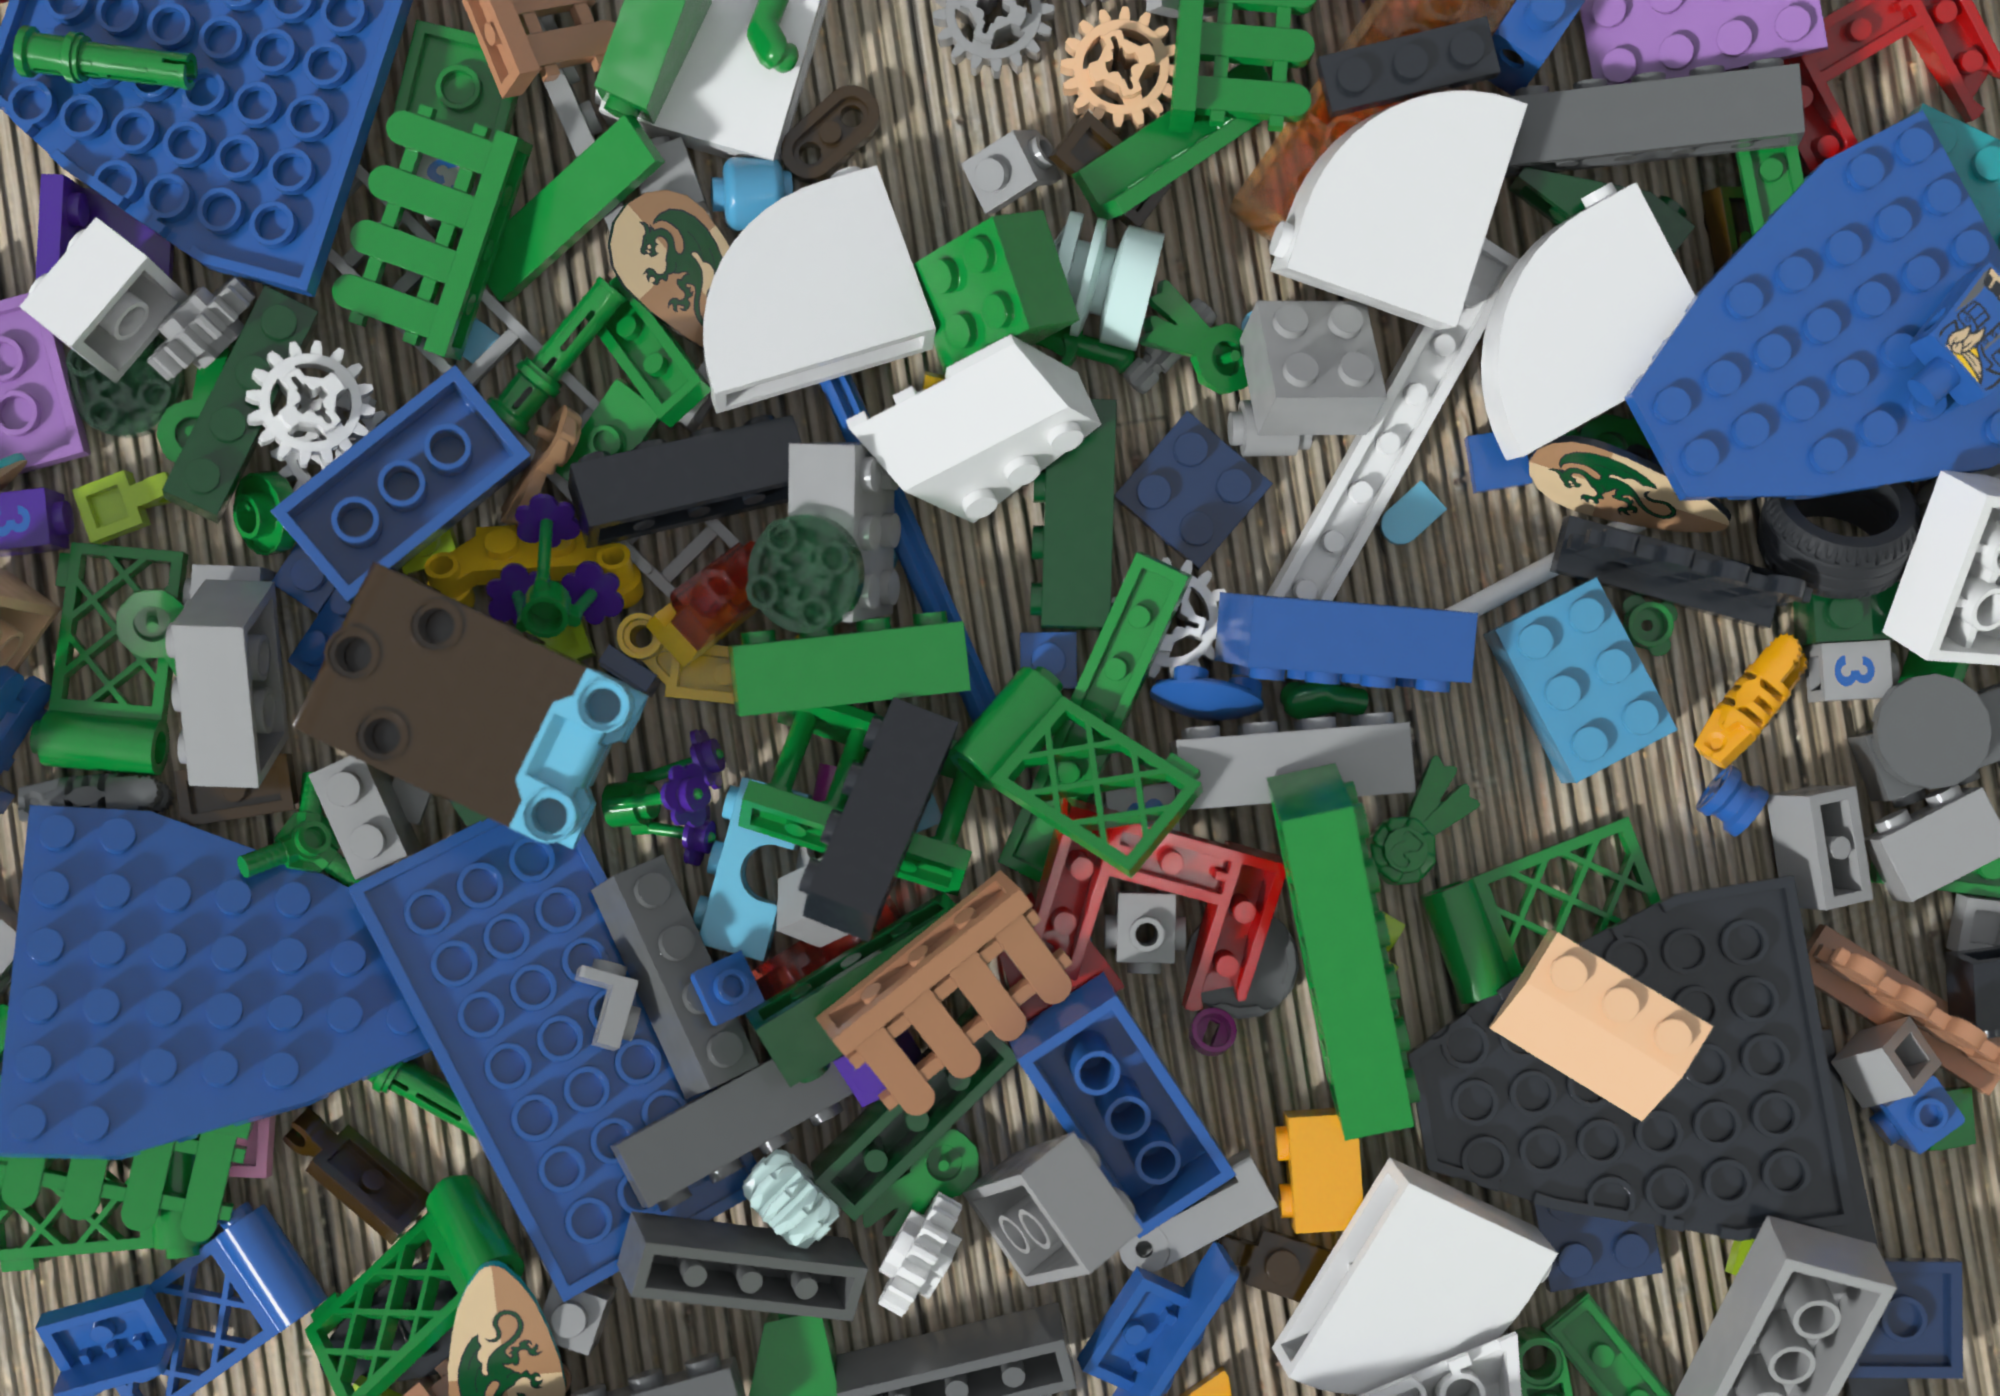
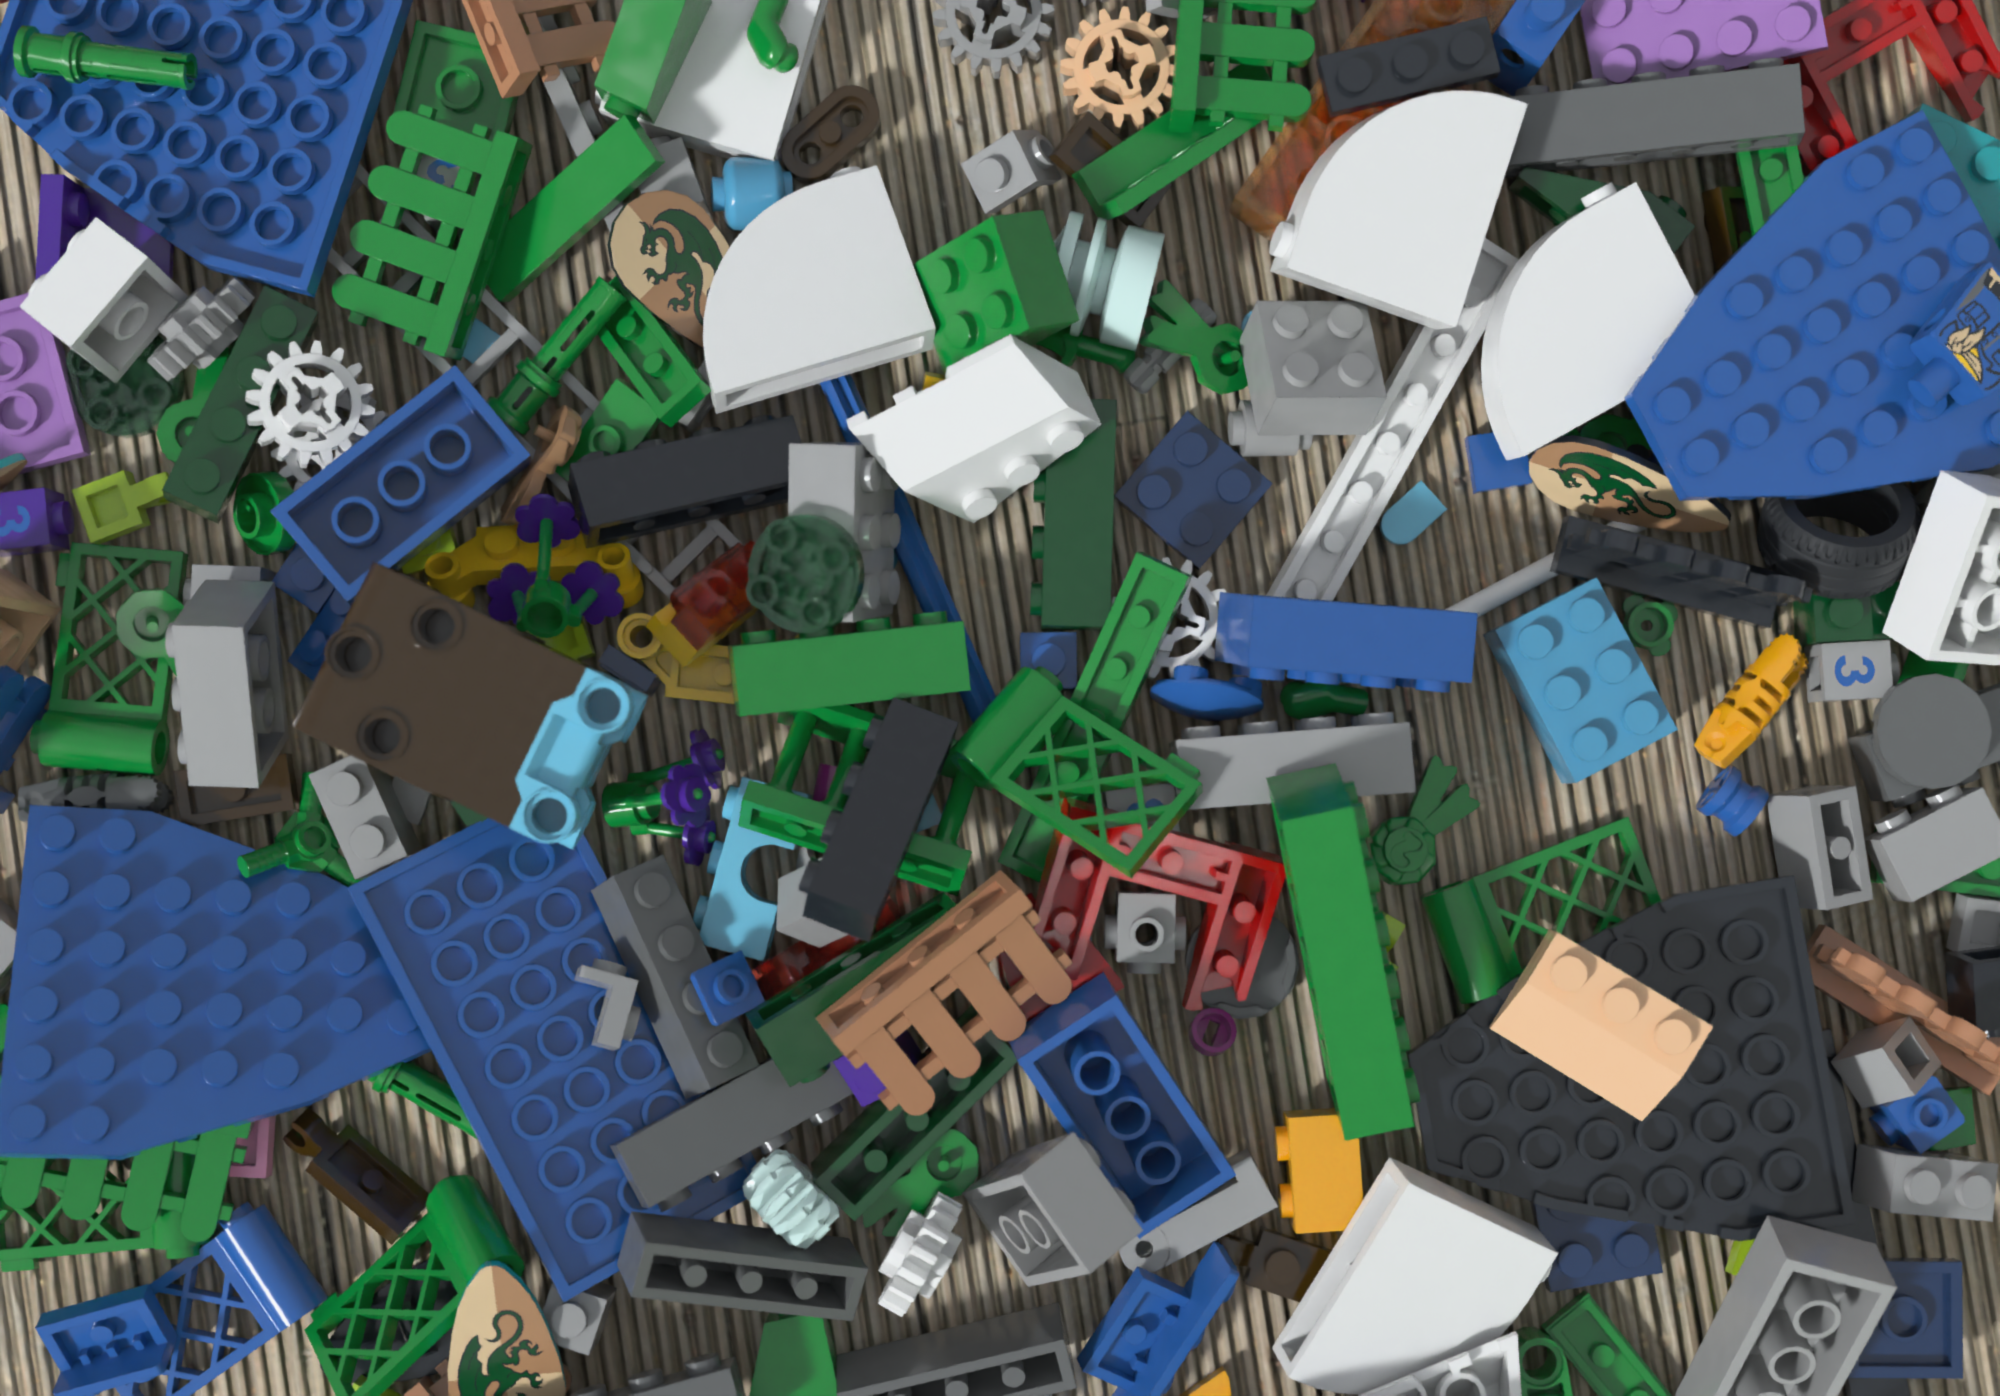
(1925, 1183): none -> light grey brick

